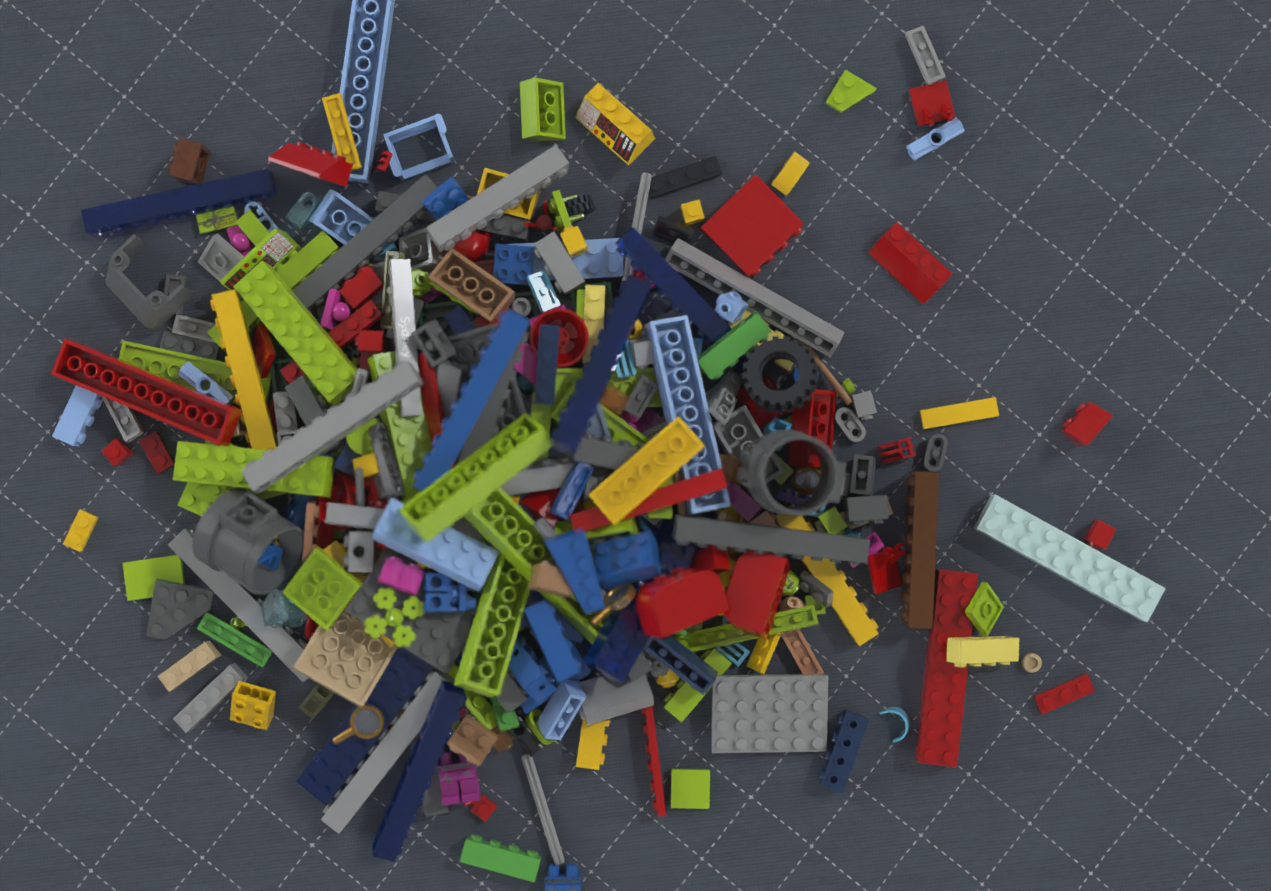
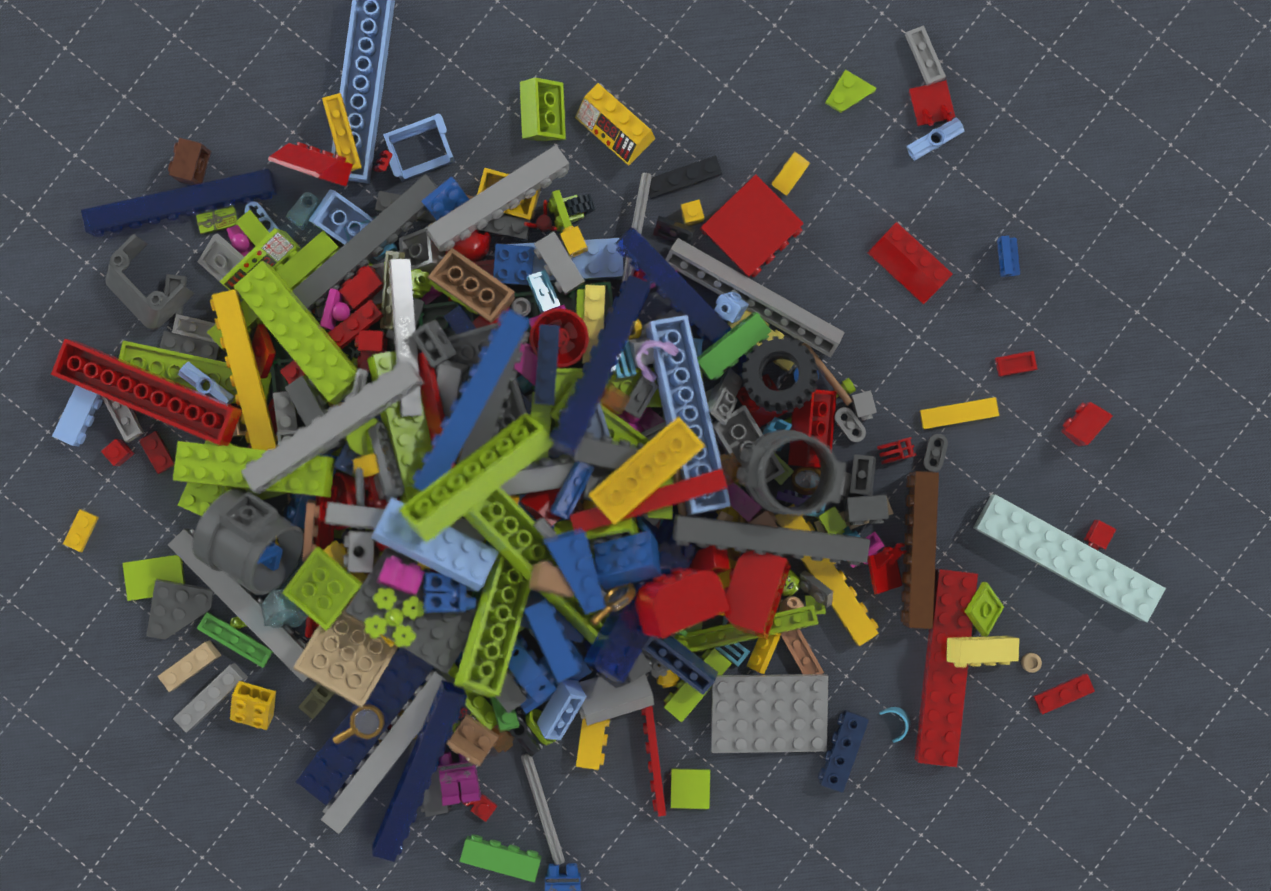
(667, 346): none -> lavender piece
(1008, 256): none -> blue bracket
(1016, 363): none -> red tile

